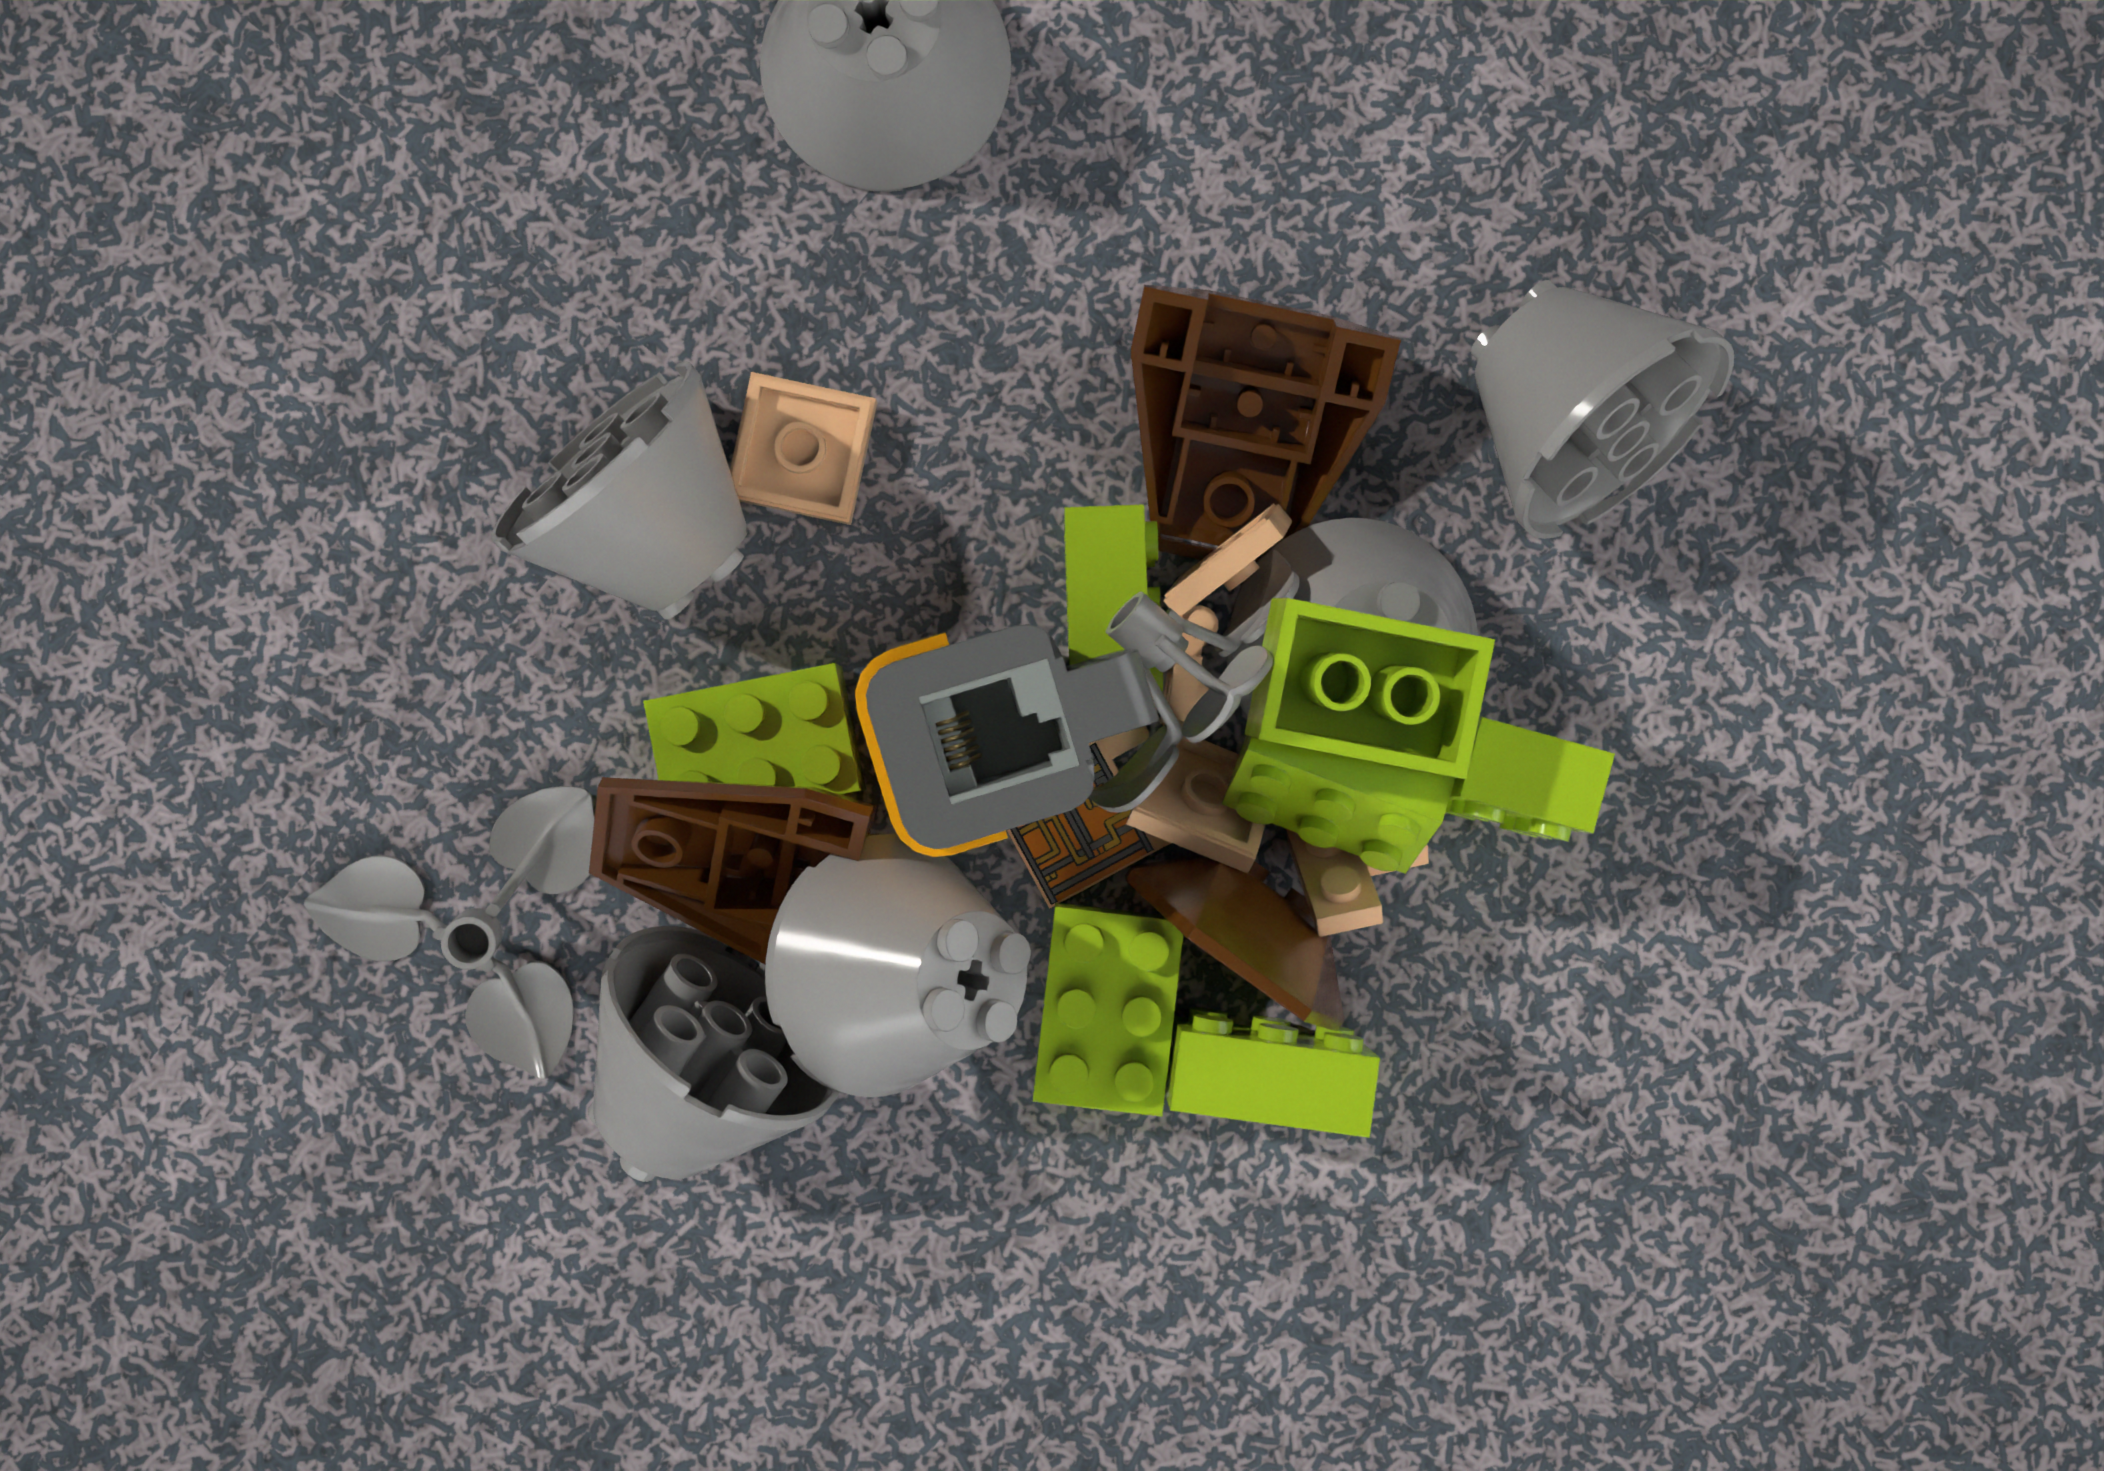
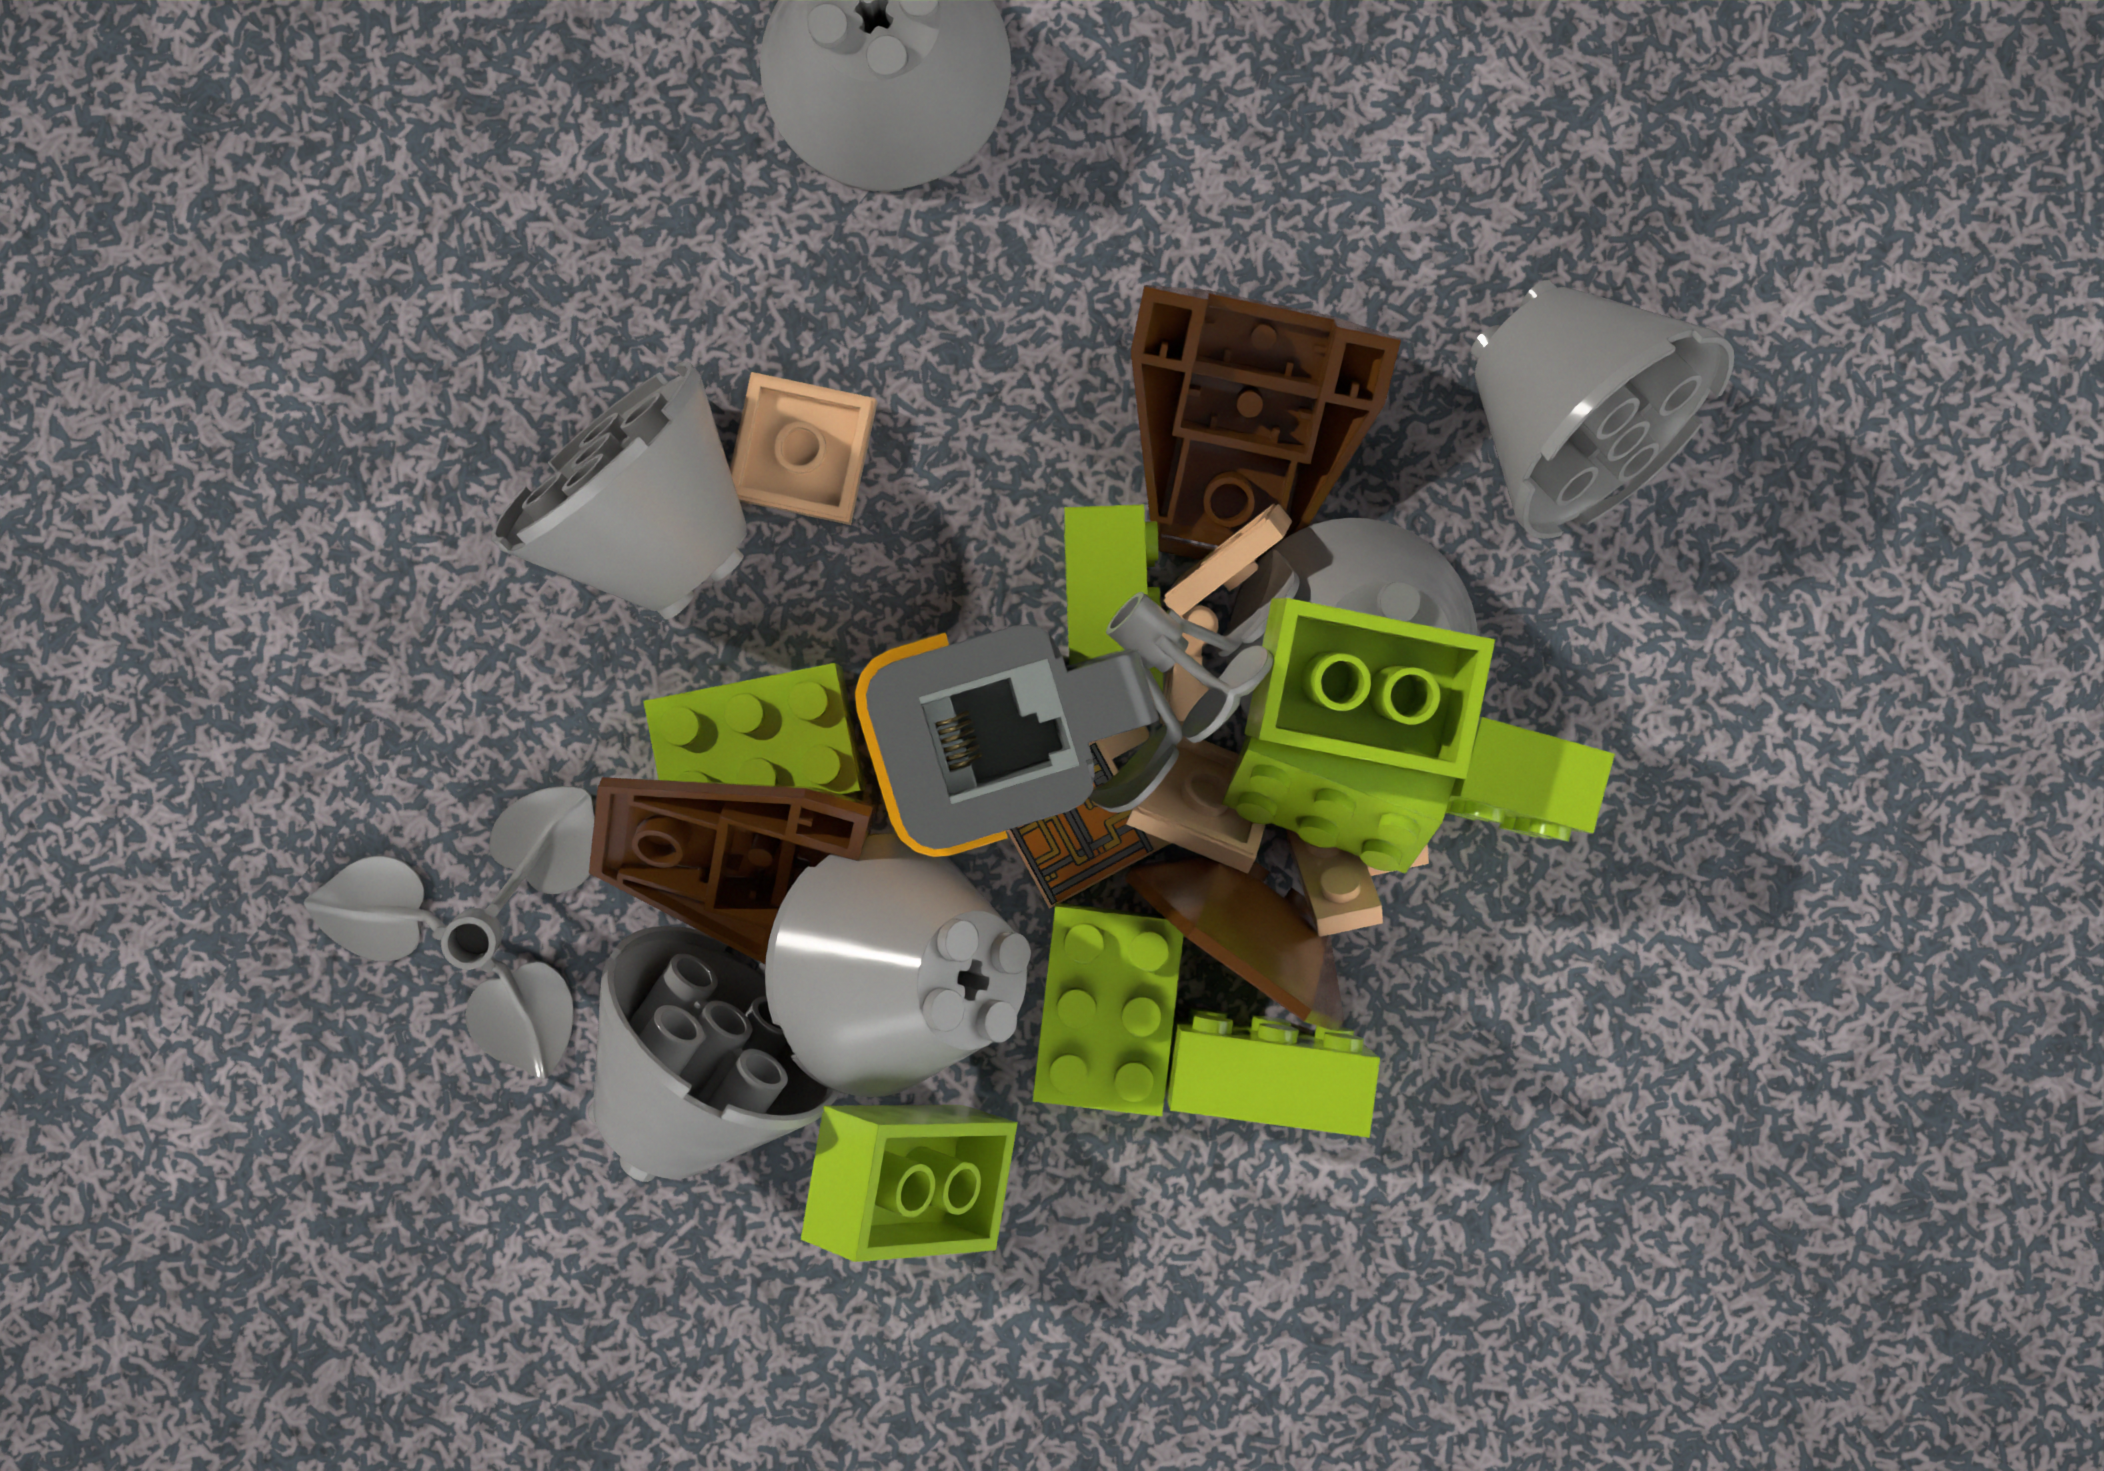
(908, 1181): none -> lime brick

